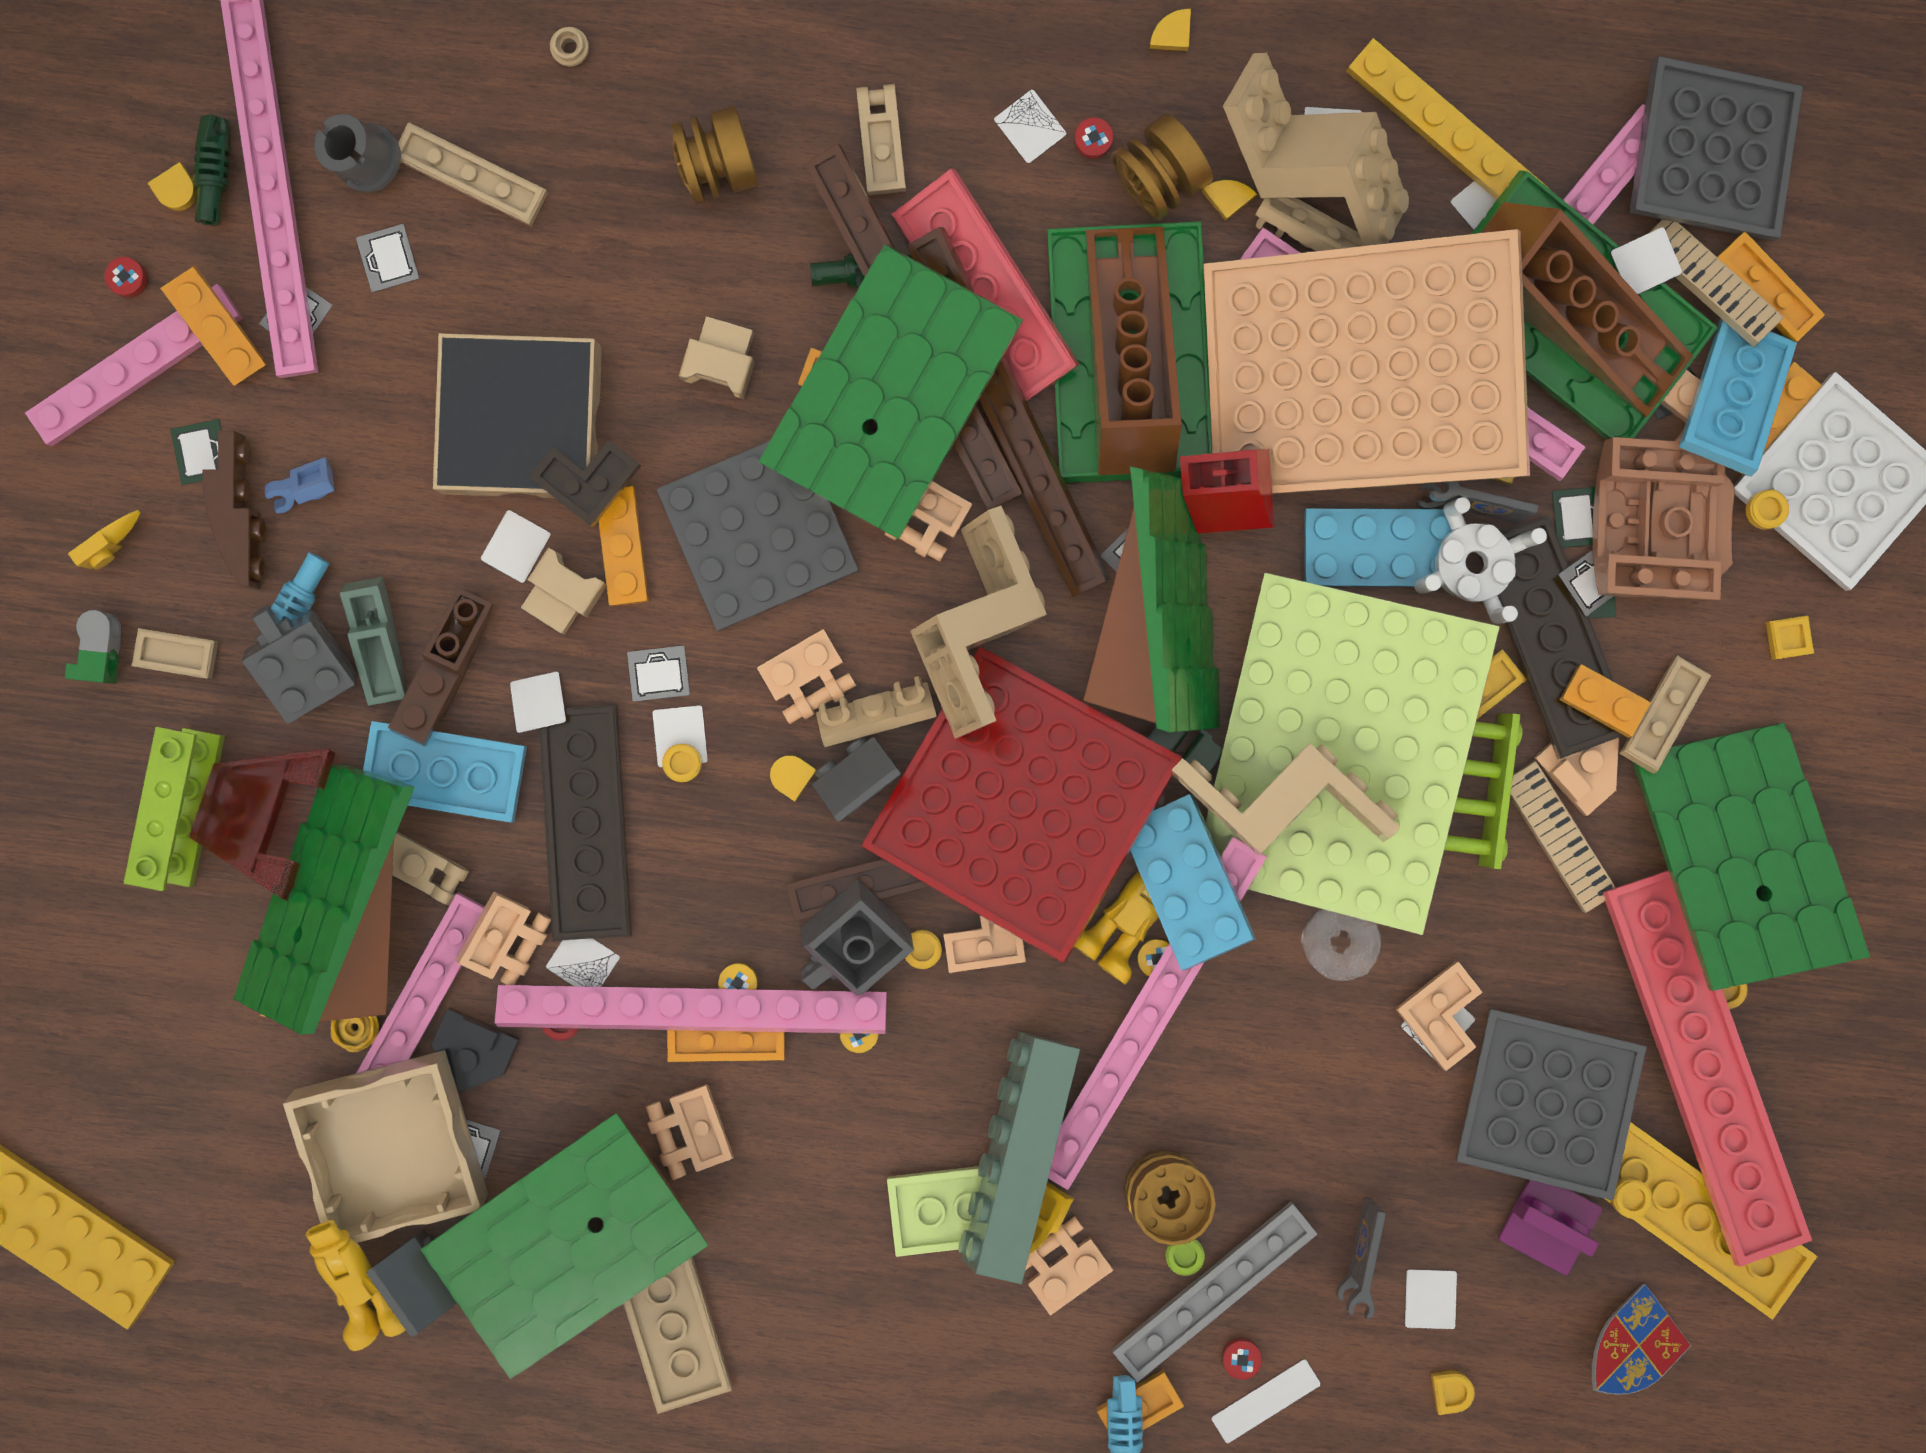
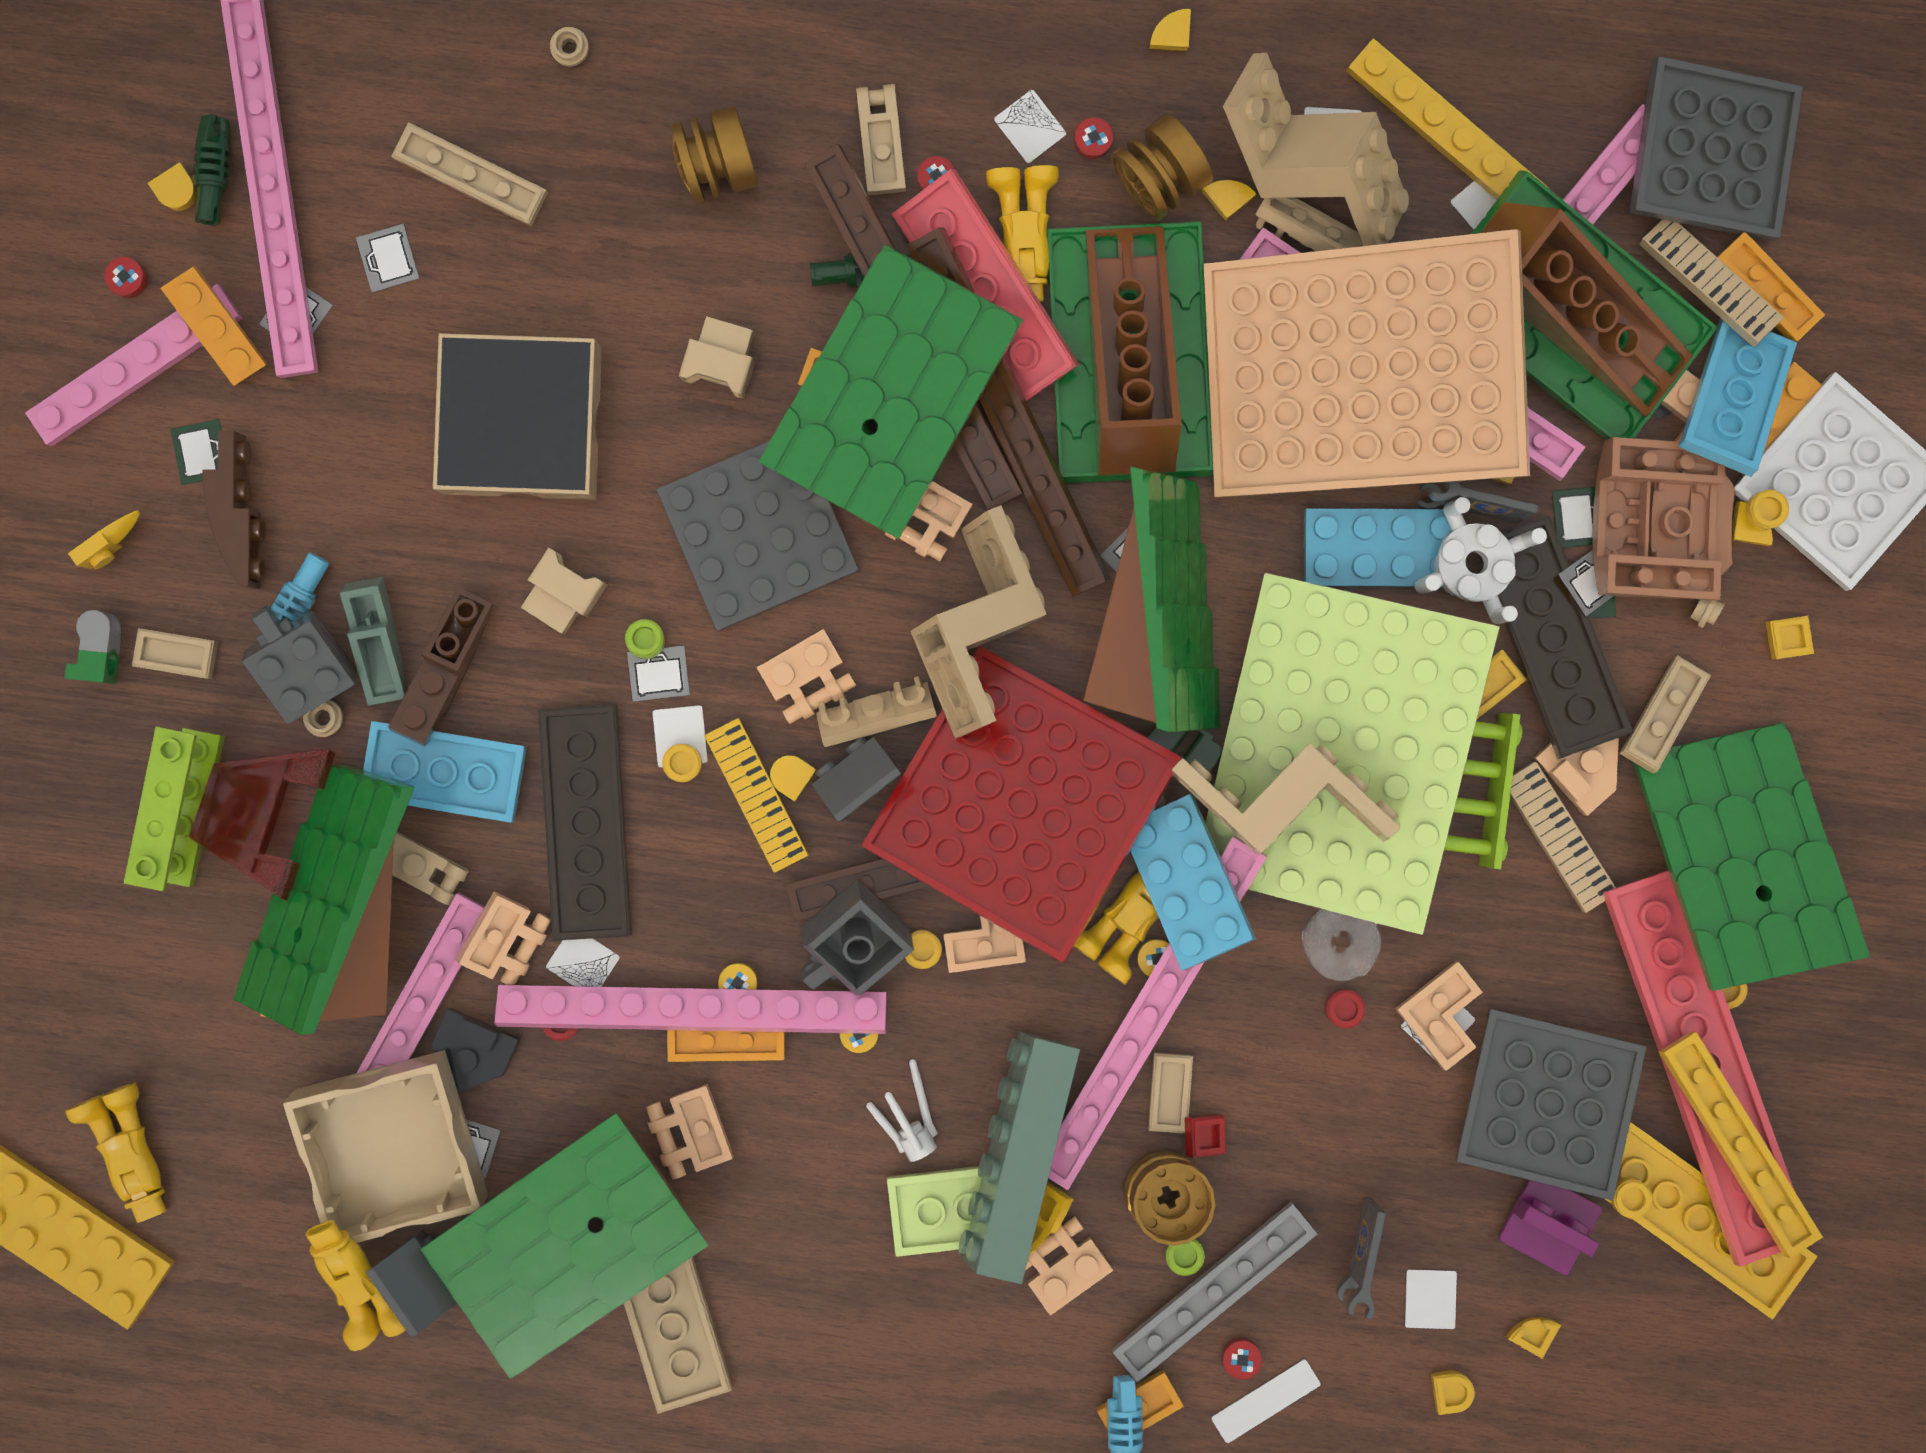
(125, 1153): none -> yellow piece
(305, 484): medium blue plate -> none
(316, 728): none -> tan plate
(351, 1039): yellow plate -> none
(374, 143): dark grey piece -> none
(515, 546): white sticker -> none
(537, 702): white sticker -> none
(589, 490): dark brown plate -> none
(623, 551): light orange plate -> none
(645, 639): none -> lime tile
(756, 795): none -> yellow tile
(914, 1139): none -> white plant
(931, 170): none -> red tile
(1026, 230): none -> yellow piece
(1170, 1092): none -> tan tile
(1205, 1135): none -> red tile
(1228, 490): red slope -> none
(1345, 1008): none -> red tile
(1534, 1334): none -> yellow tile
(1605, 701): light orange plate -> none
(1636, 1346): shield -> none
(1647, 261): white sticker -> none
(1707, 612): none -> tan plate
(1740, 1144): none -> yellow plate
(1745, 532): none -> yellow tile

